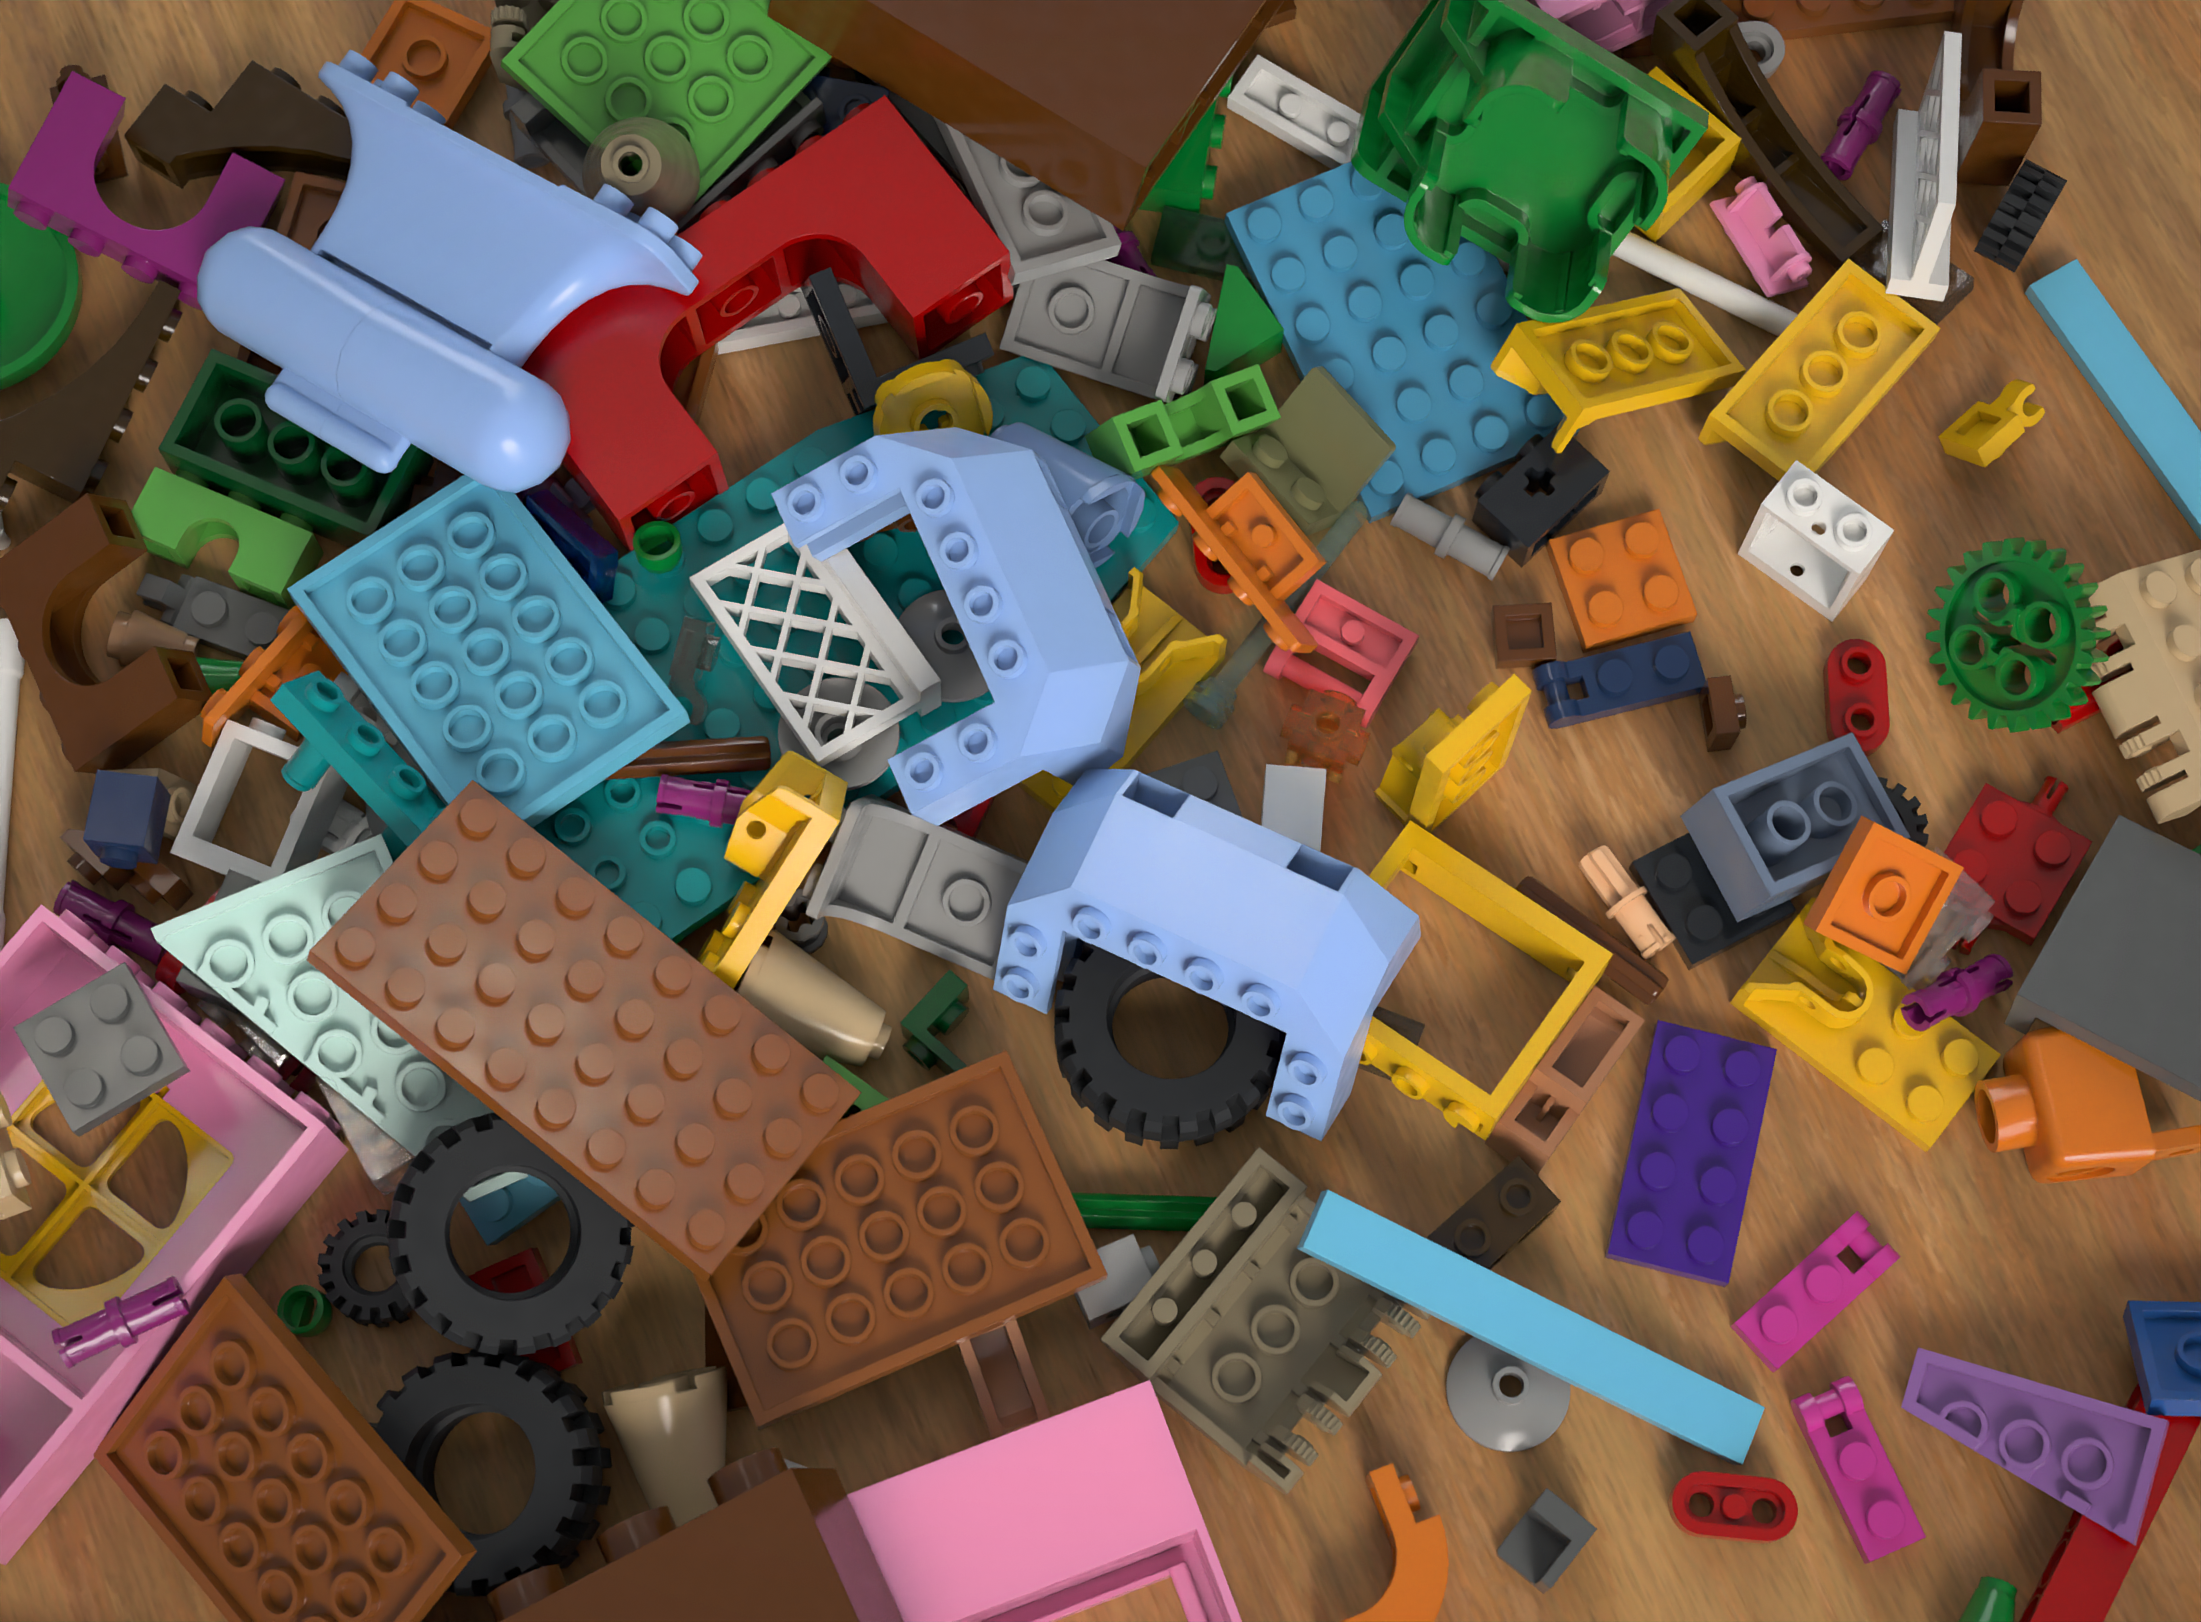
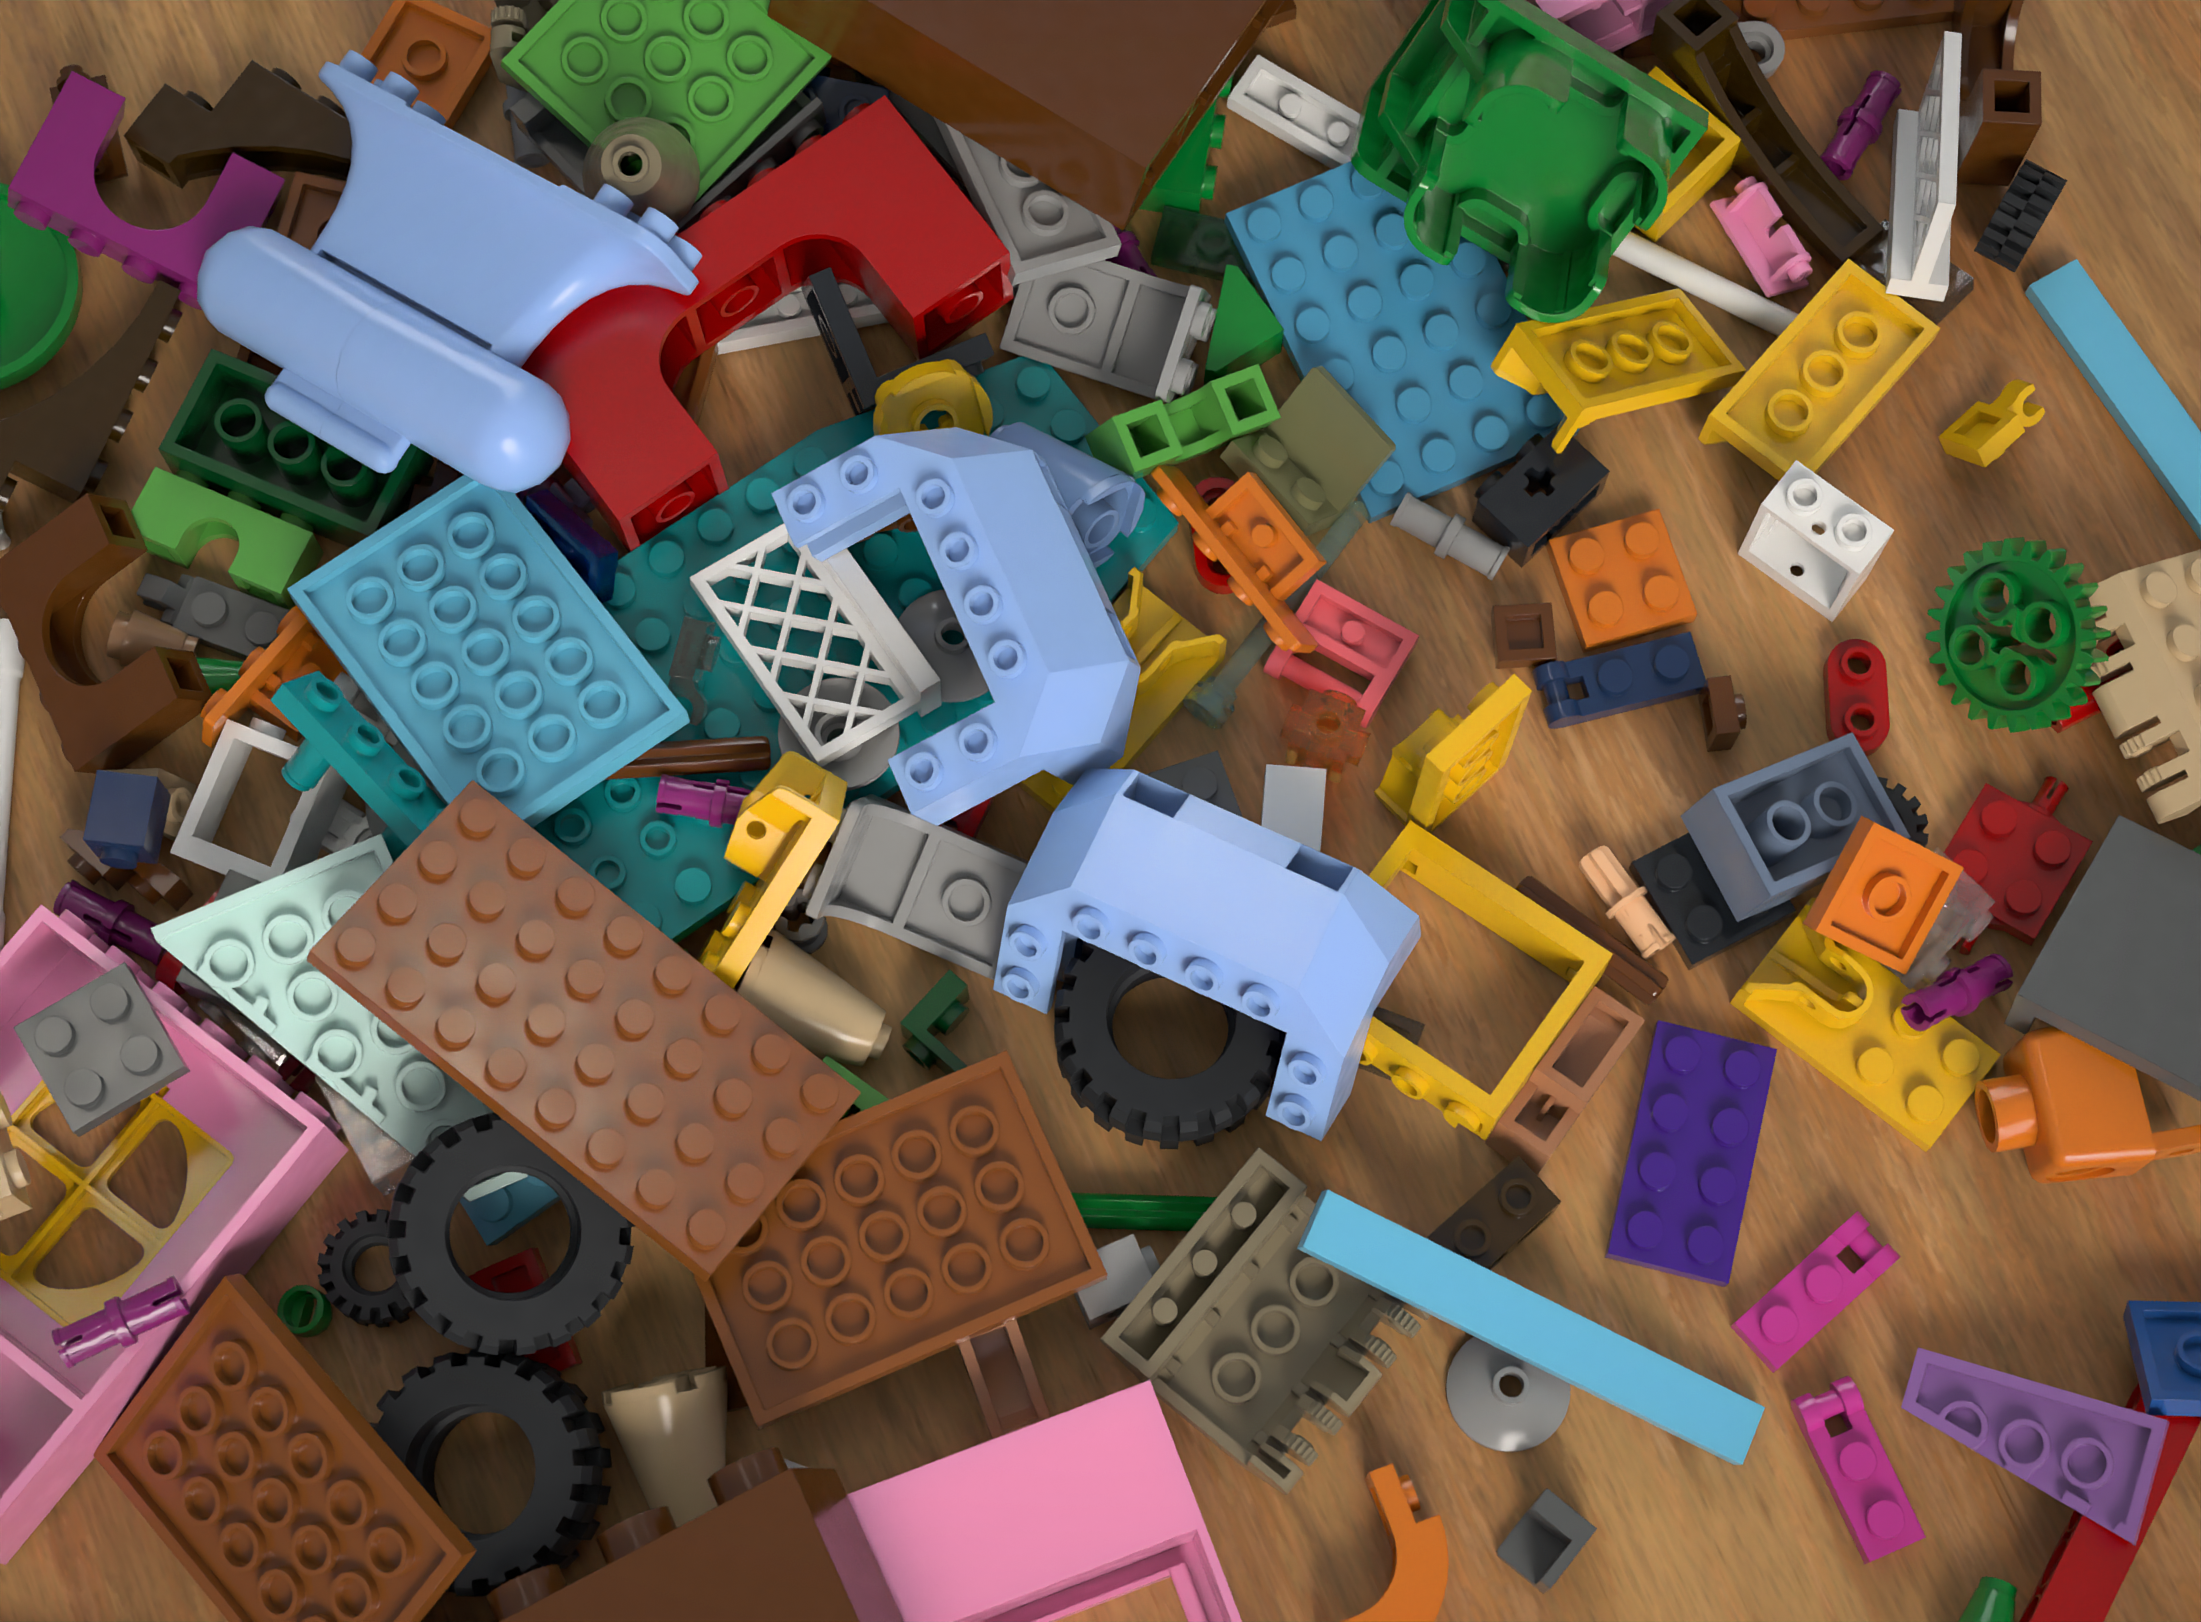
(653, 546): green hinge -> none
(1731, 1507): red plate -> none

